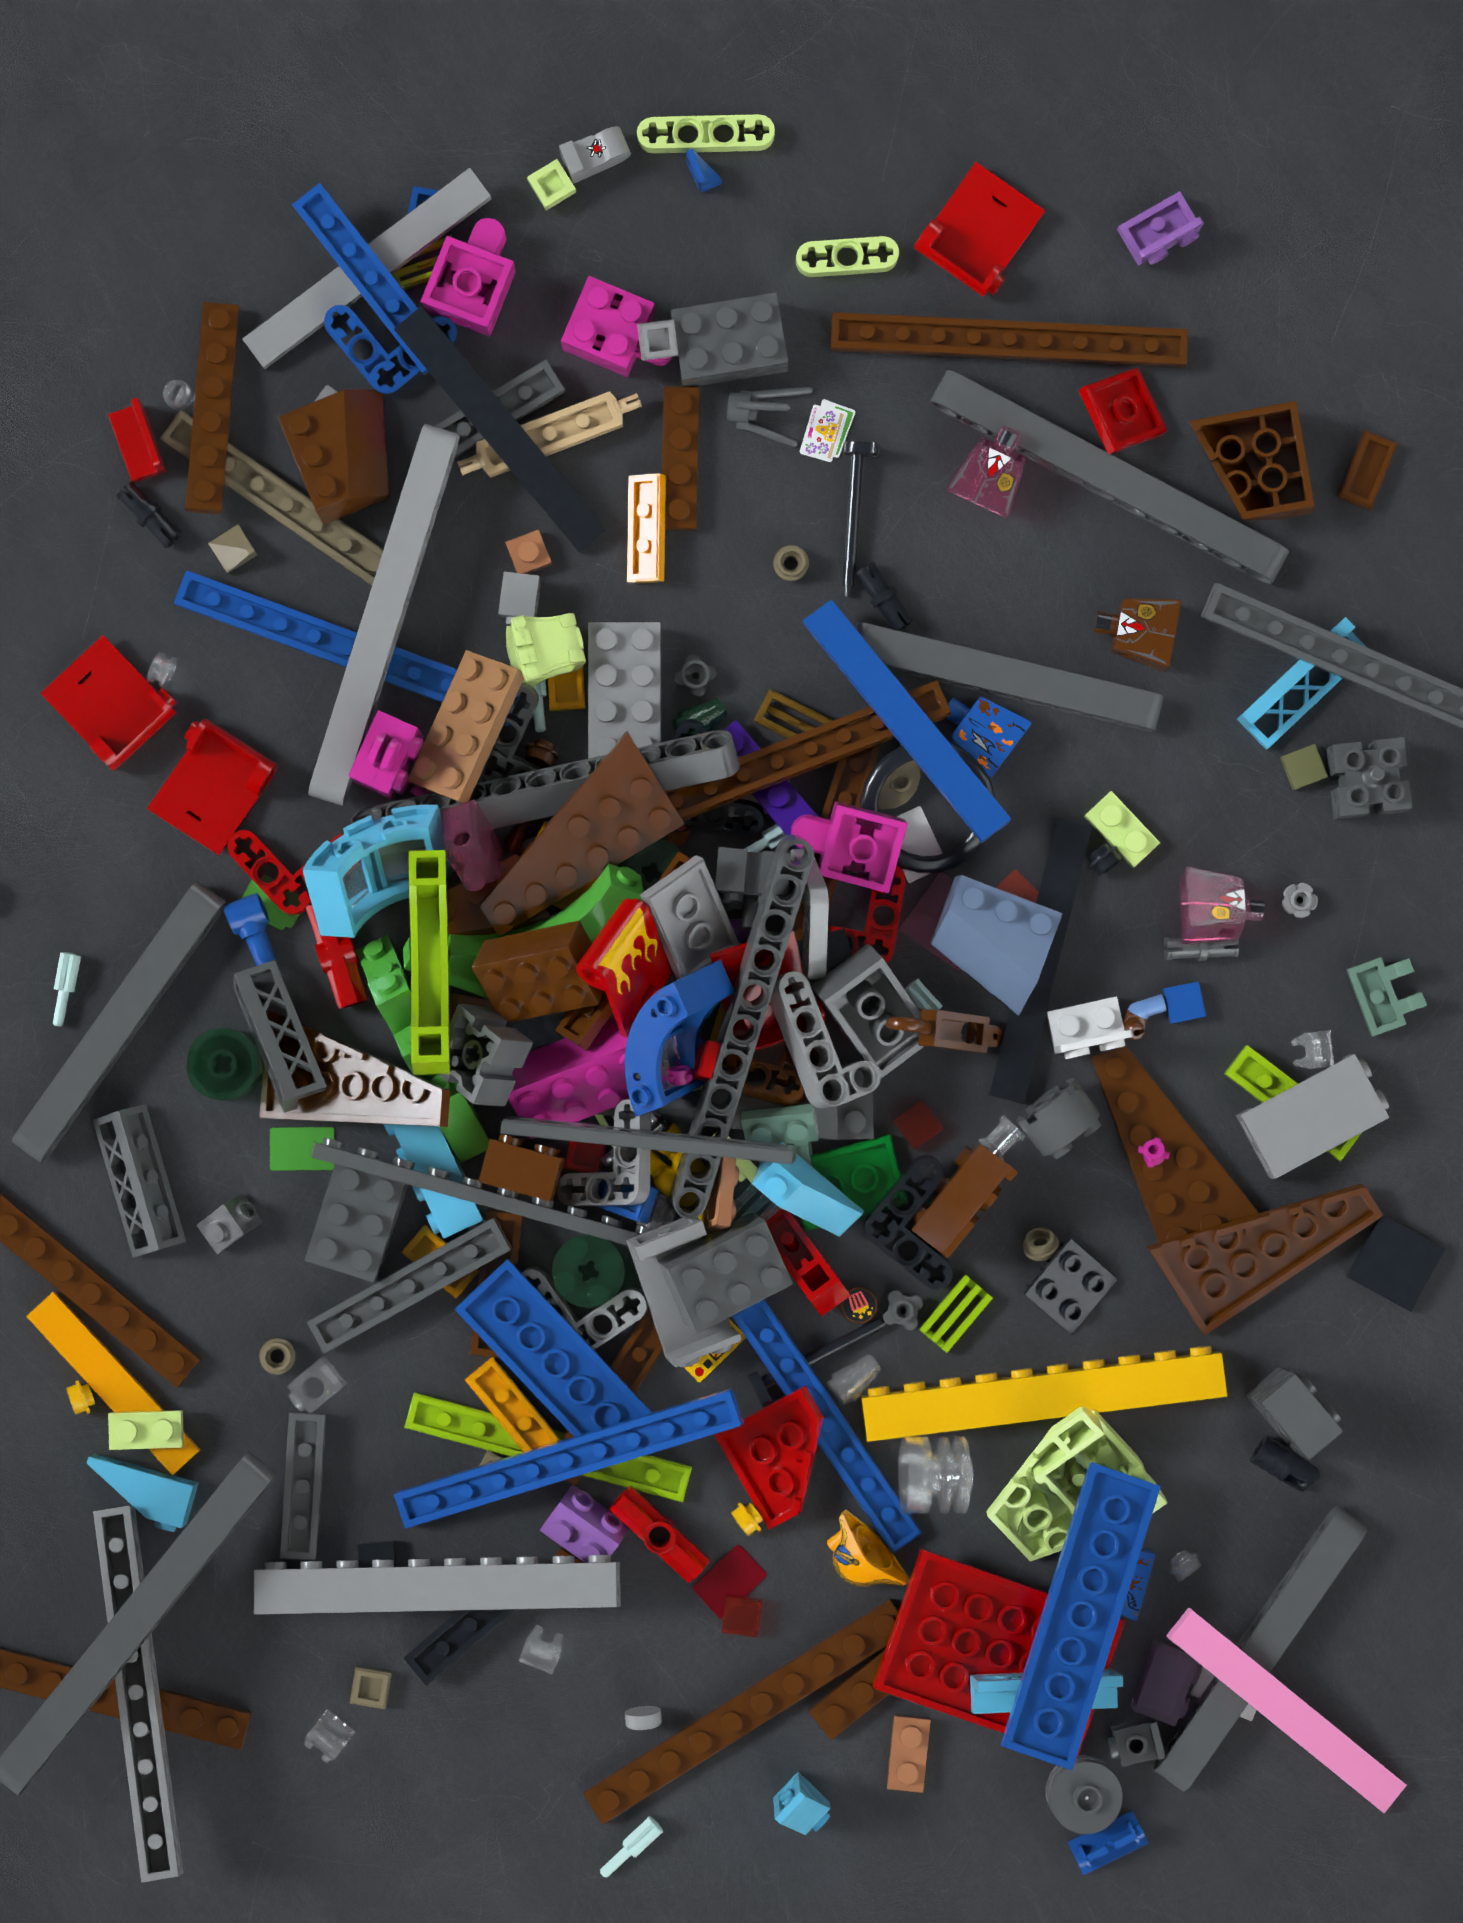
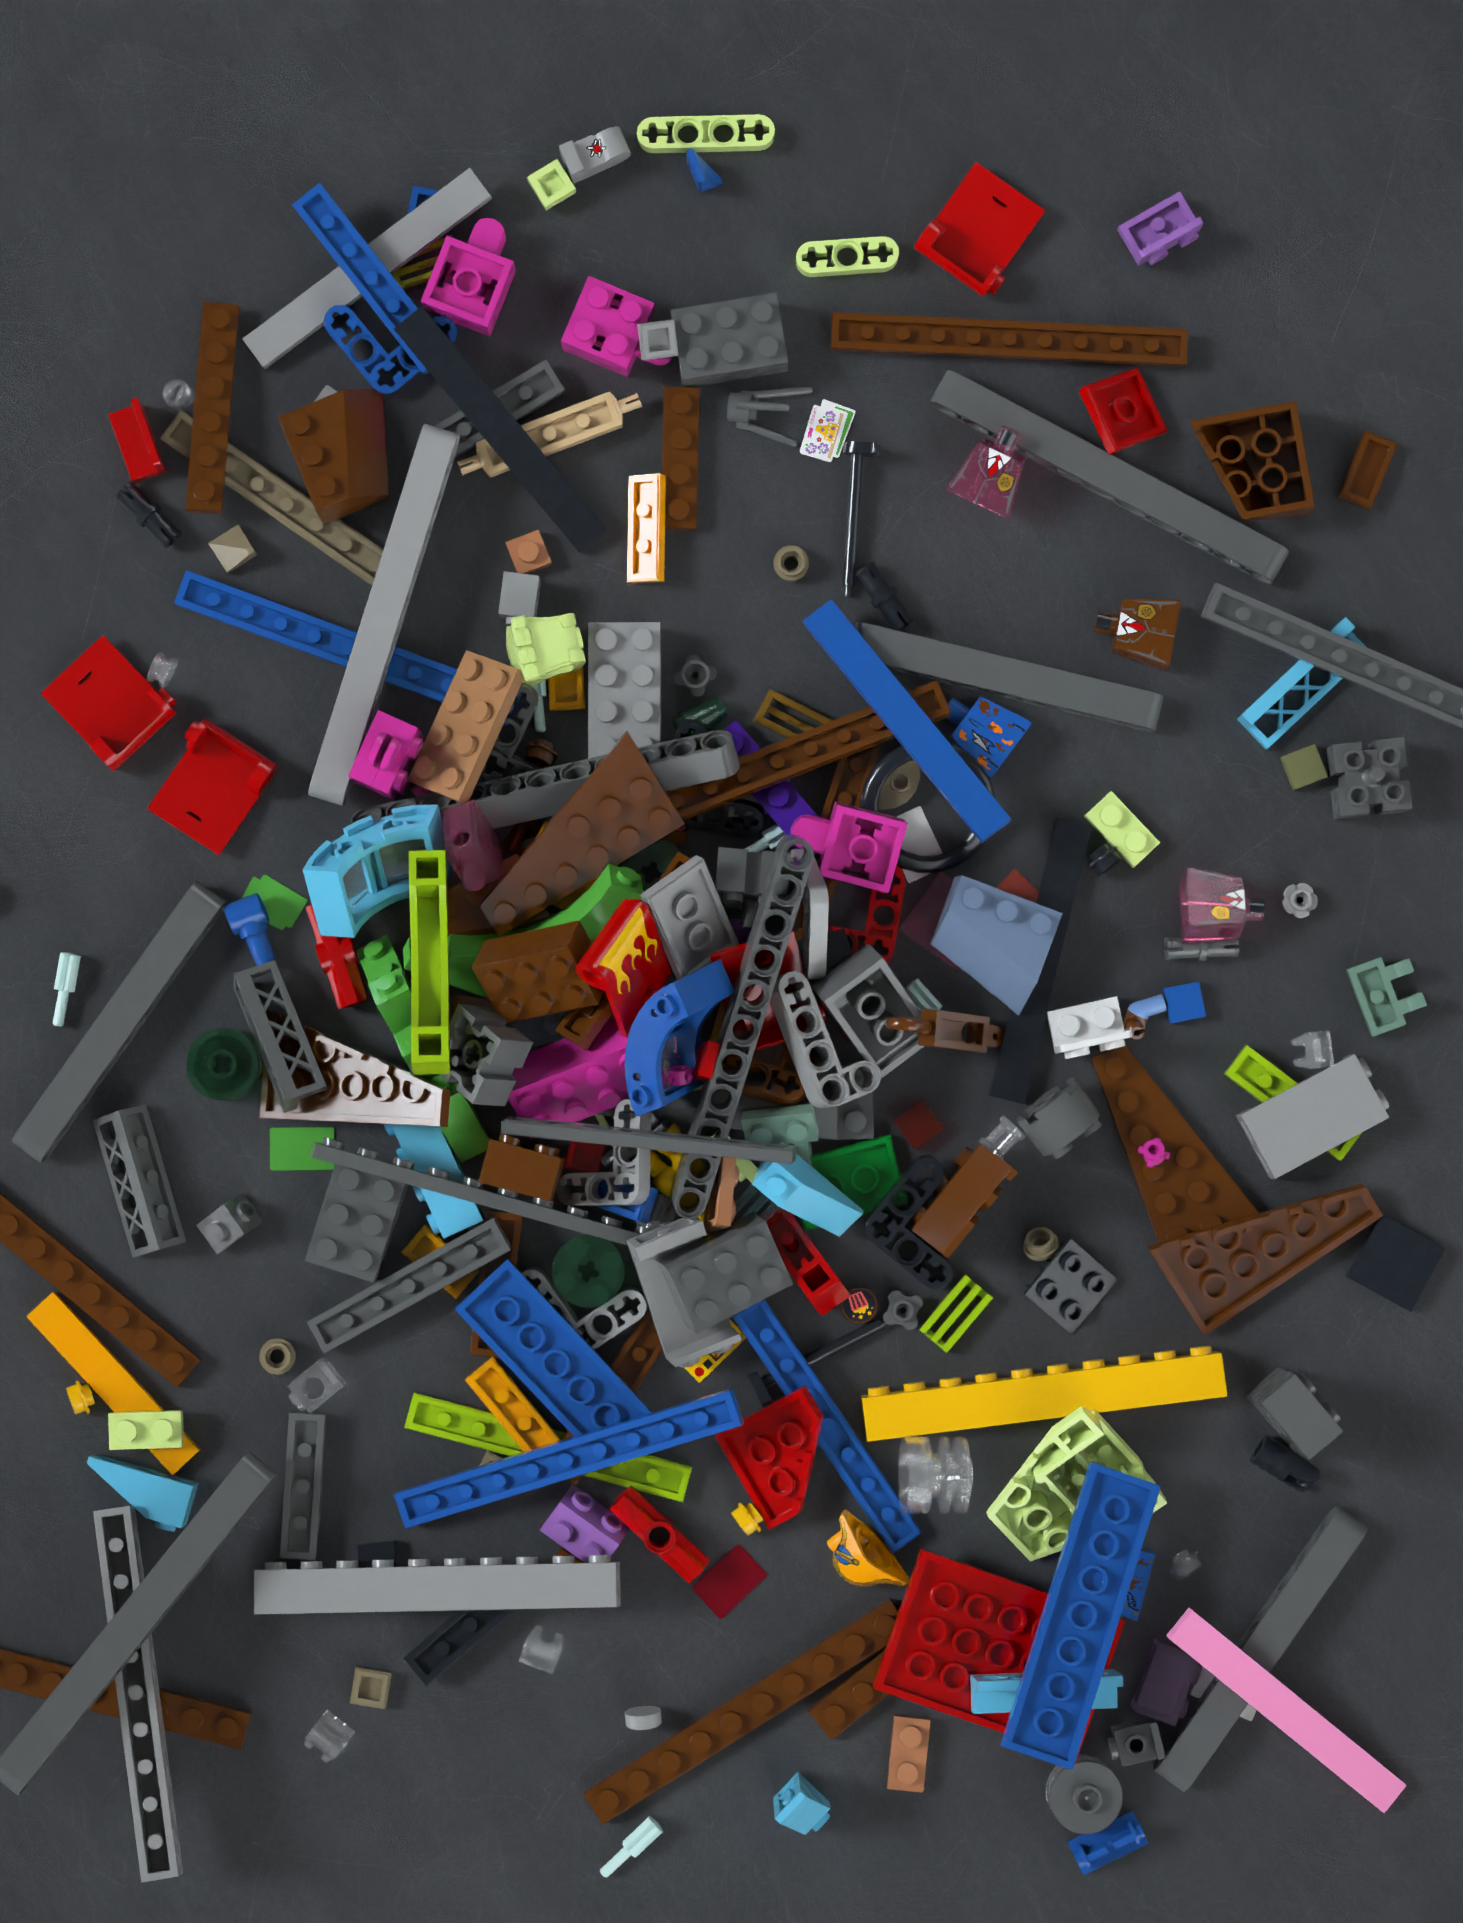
(284, 882): red beam -> none
(741, 1616): clear red tile -> none
(853, 1379): clear cone -> none

